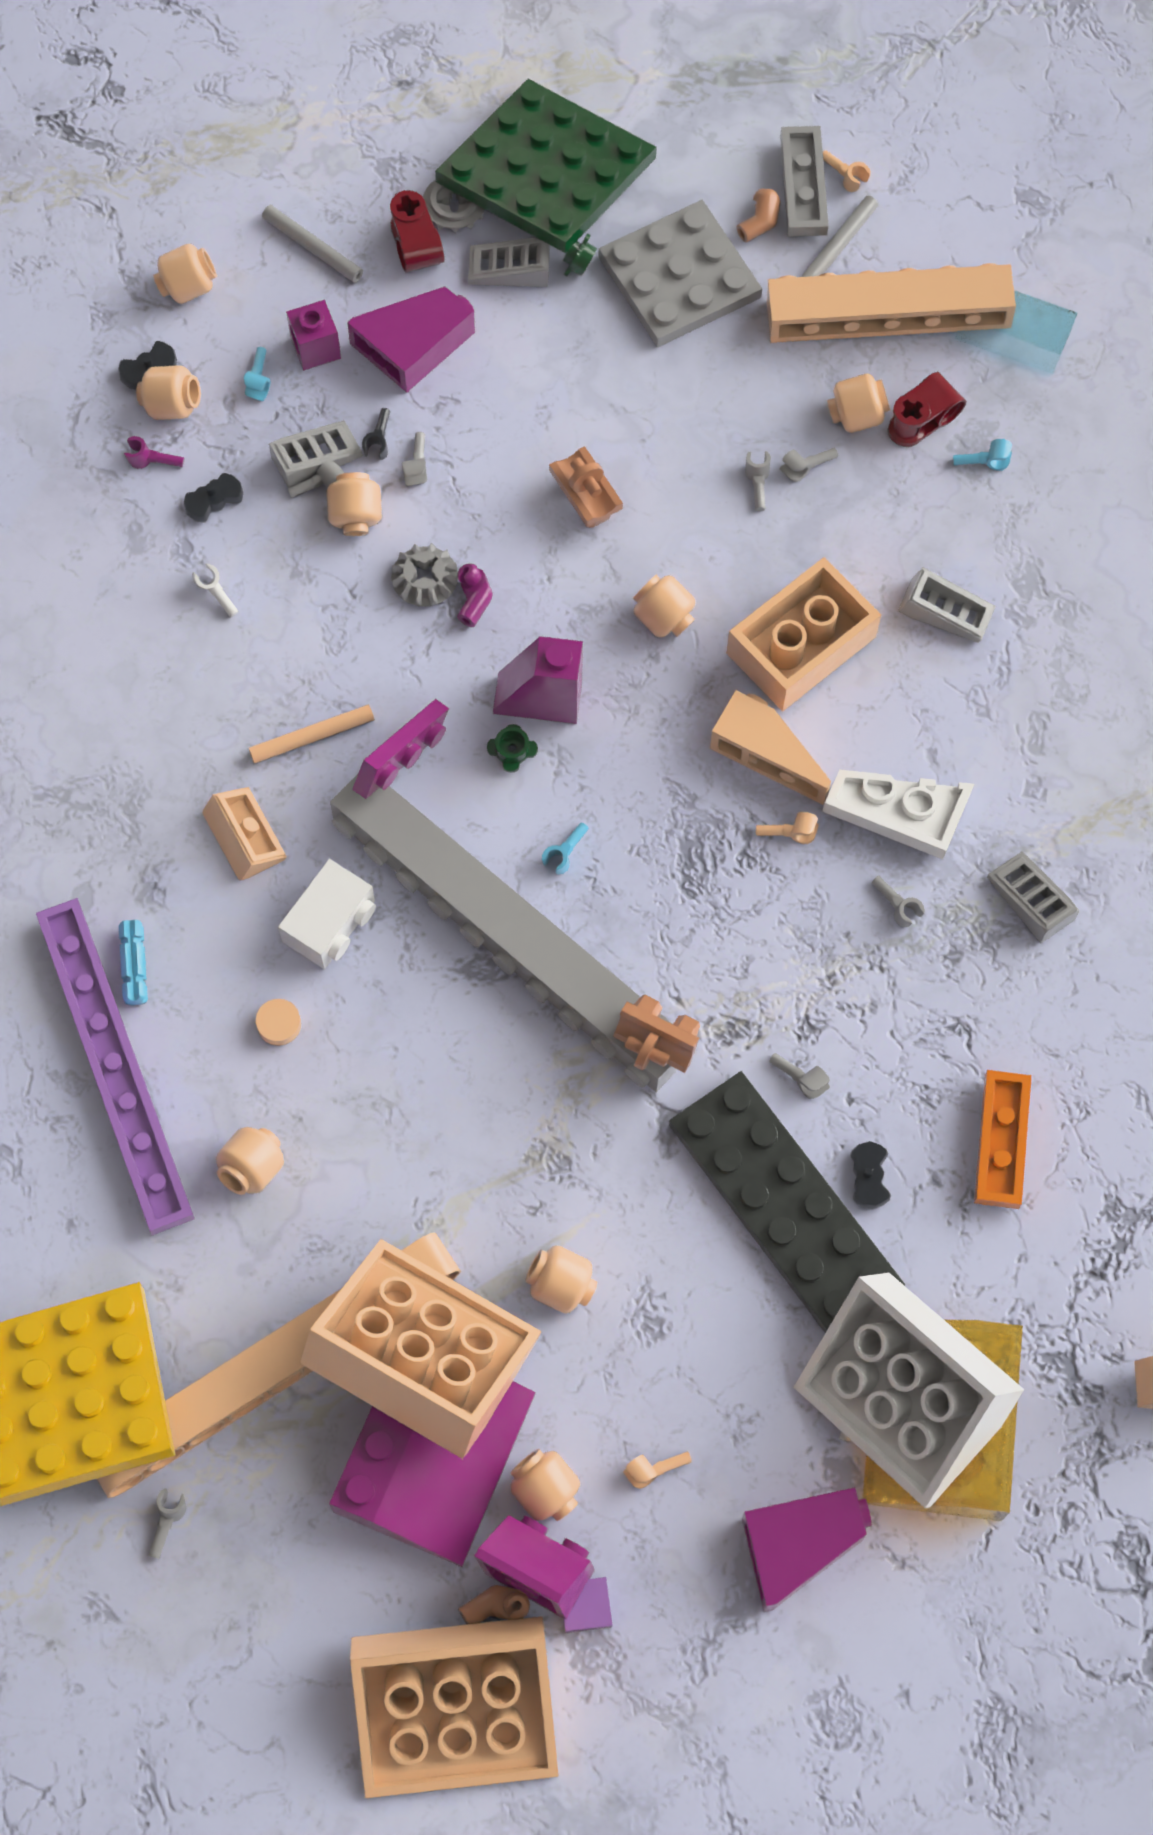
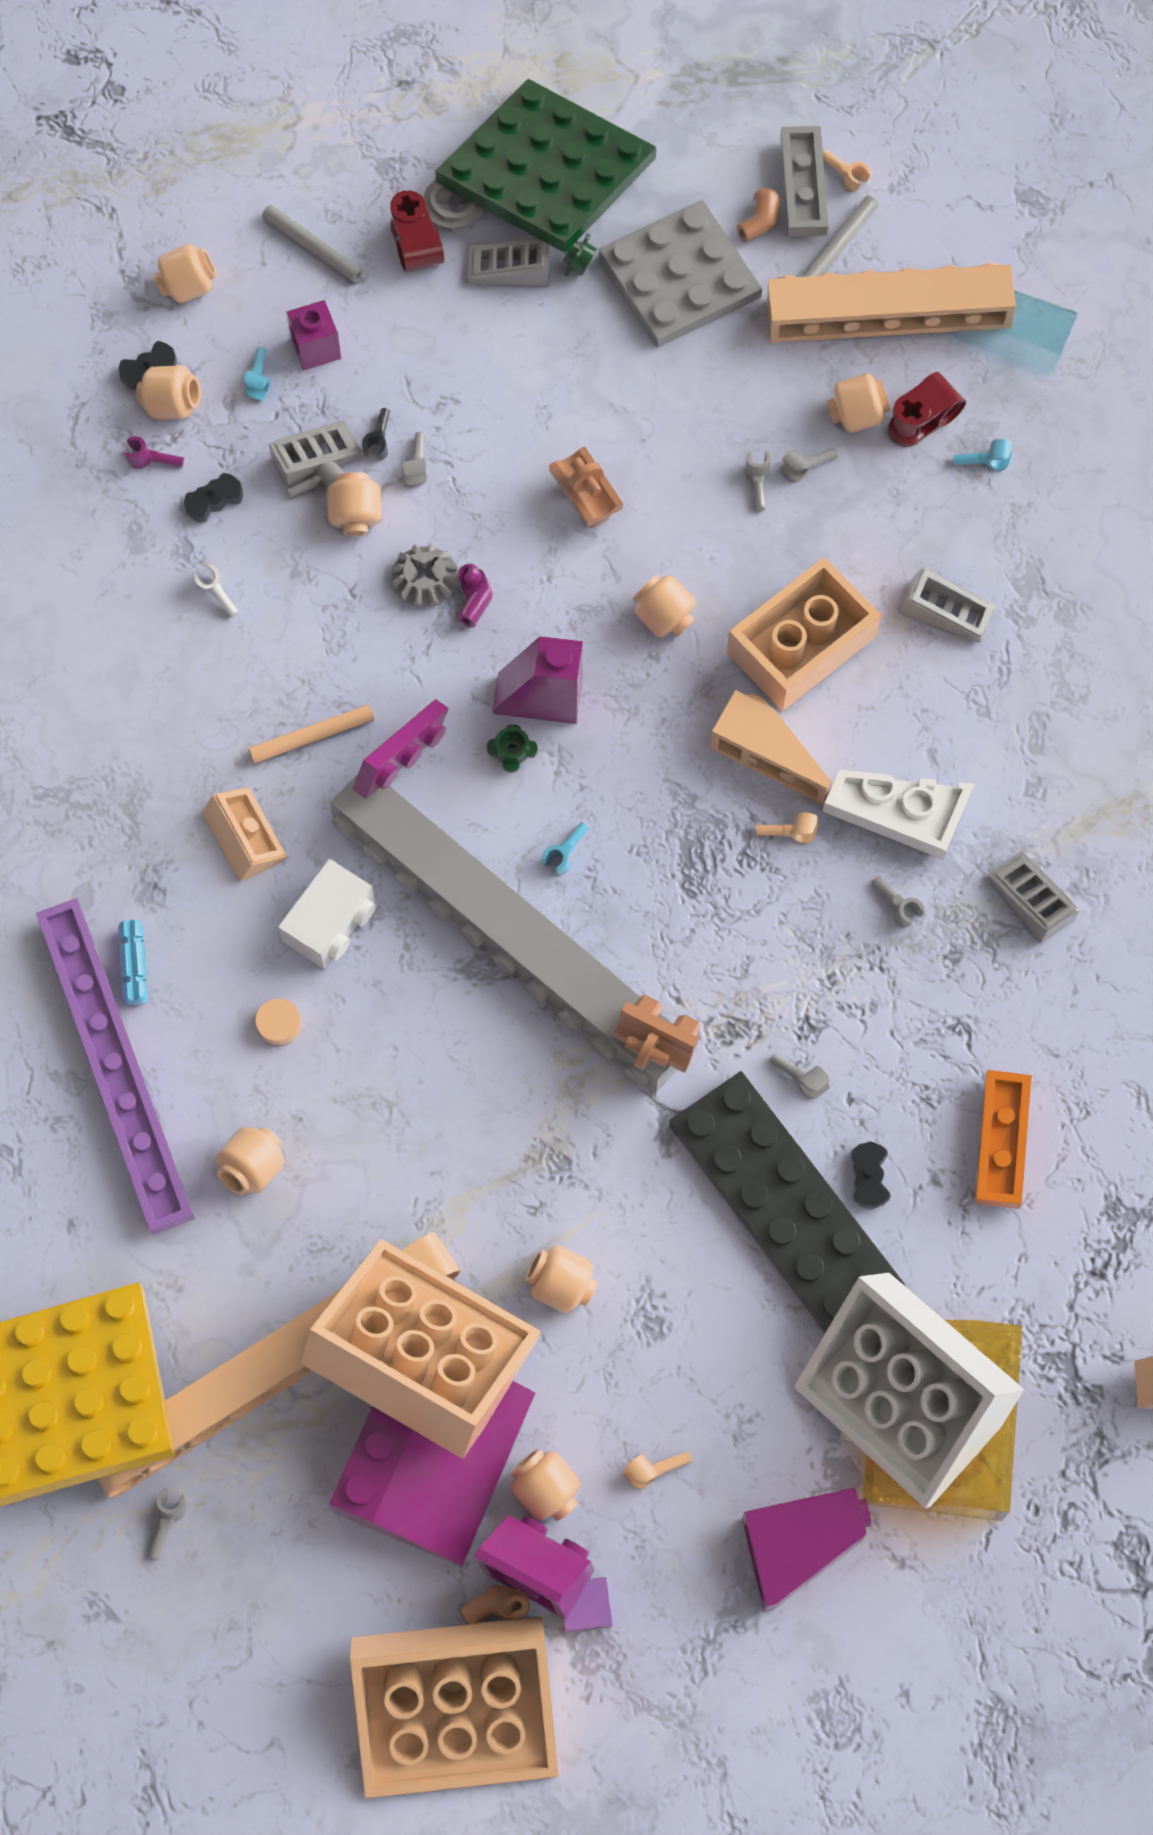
(413, 334): magenta slope -> none

